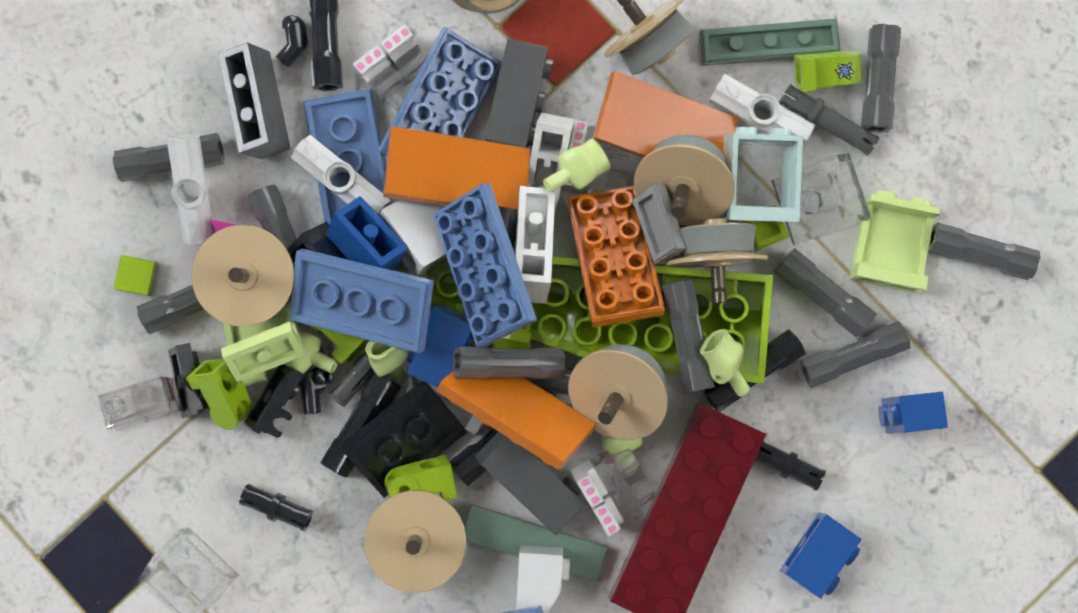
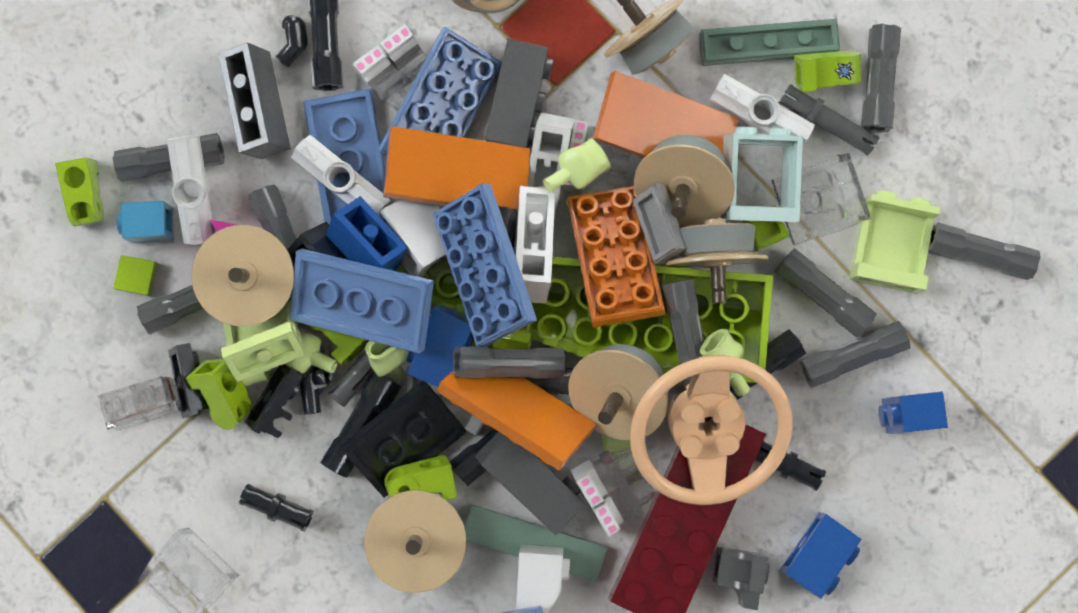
(80, 190): none -> lime leg
(146, 222): none -> dark azure brick
(711, 441): none -> light nougat piece
(743, 572): none -> dark grey brick

